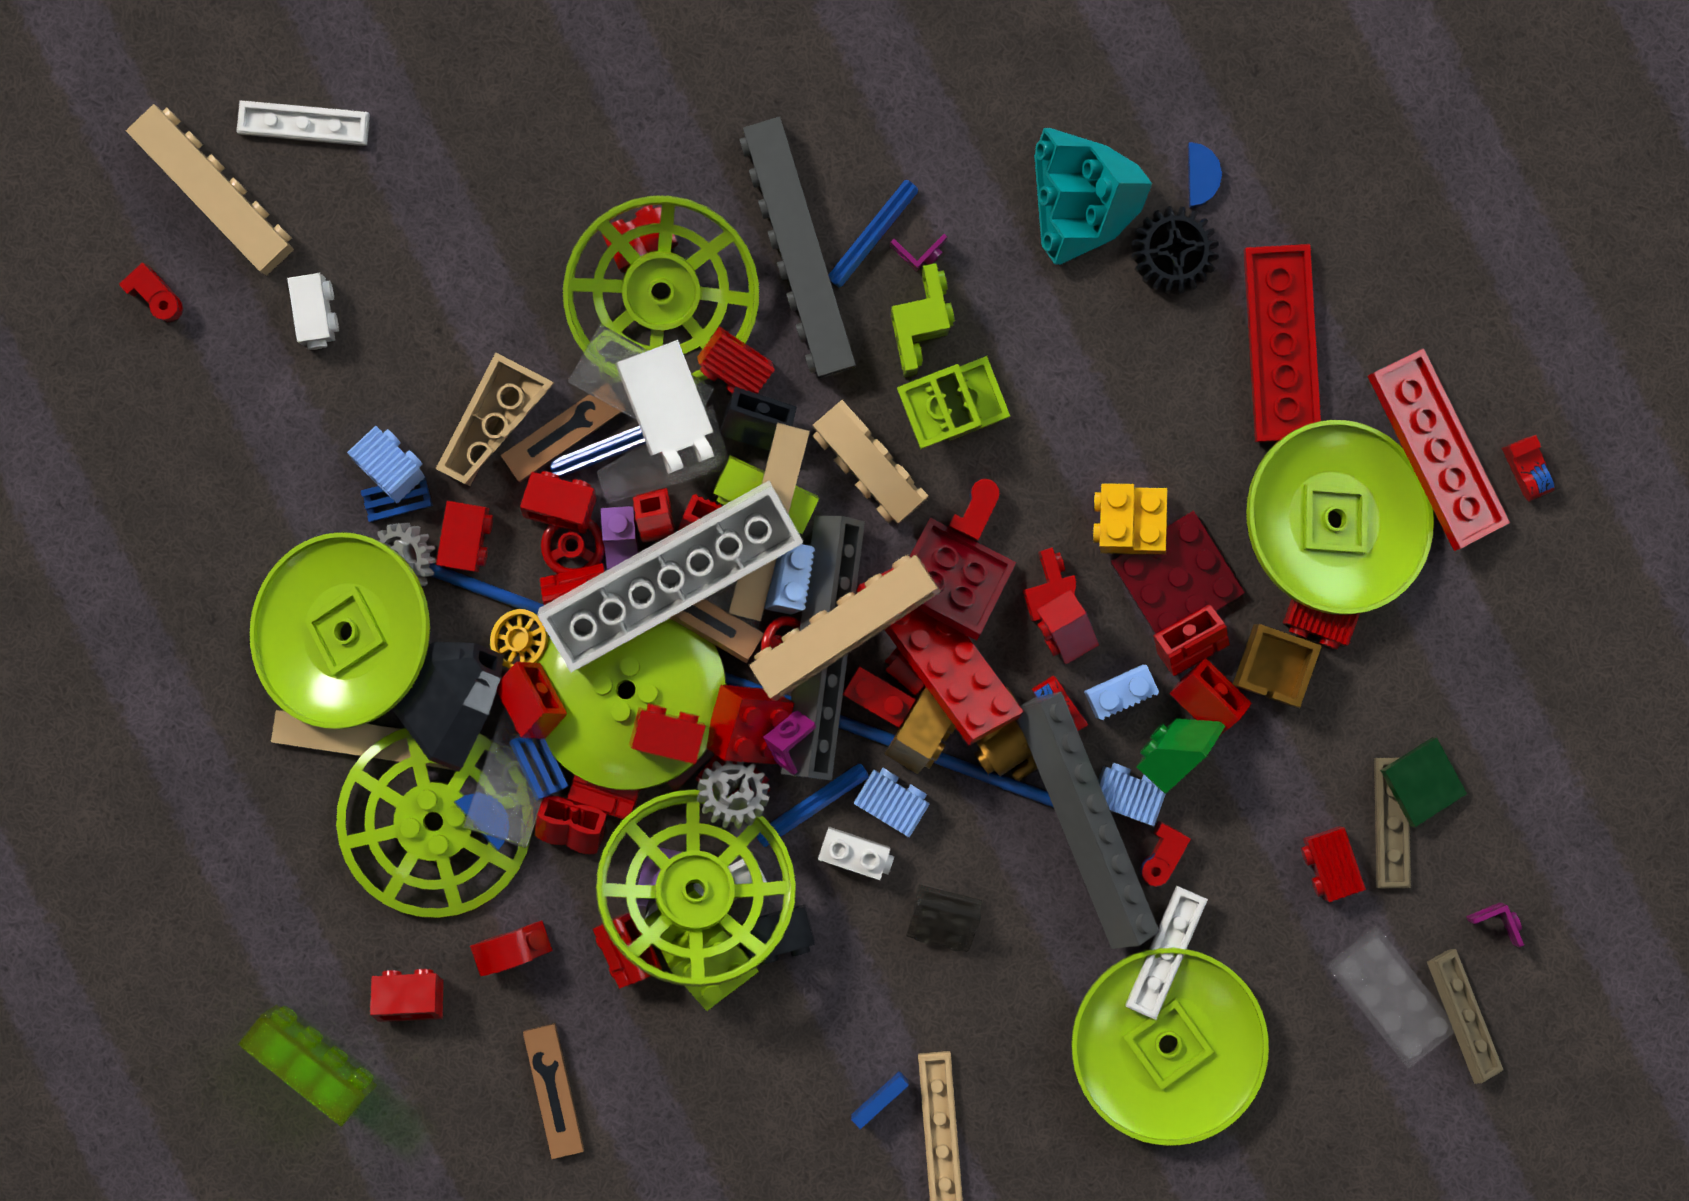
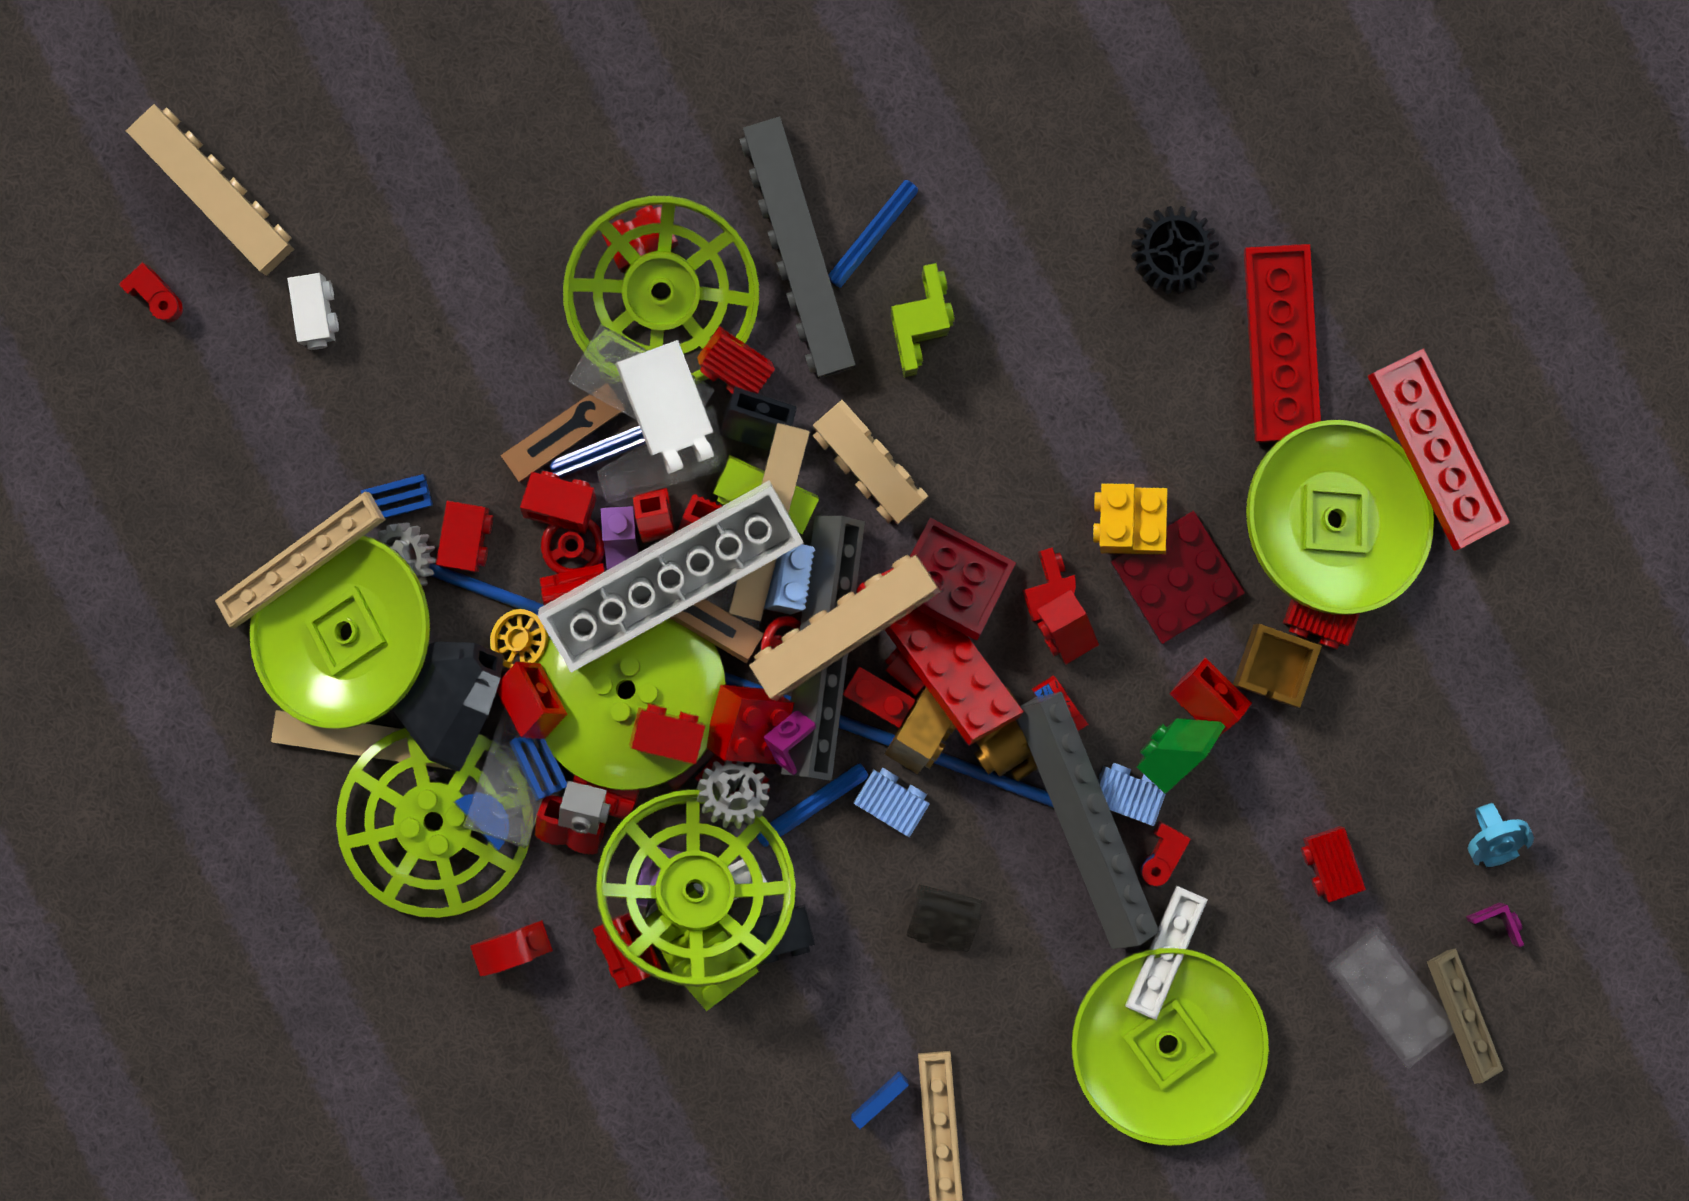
(300, 560): none -> tan tile
(303, 123): white tile -> none
(308, 1064): clear neon green brick -> none
(386, 463): light blue brick -> none
(406, 996): red brick -> none
(493, 413): tan wedge -> none
(553, 1091): medium nougat tile -> none
(583, 808): none -> light grey brick
(856, 853): white brick -> none
(928, 257): magenta bracket -> none
(953, 402): lime bracket -> none
(983, 500): red leg -> none
(1084, 193): teal brick -> none
(1121, 692): light blue brick -> none
(1191, 640): red brick -> none
(1203, 174): blue tile -> none
(1391, 834): dark tan tile -> none
(1423, 782): dark green tile -> none
(1498, 838): none -> medium azure tile
(1529, 467): red leg -> none

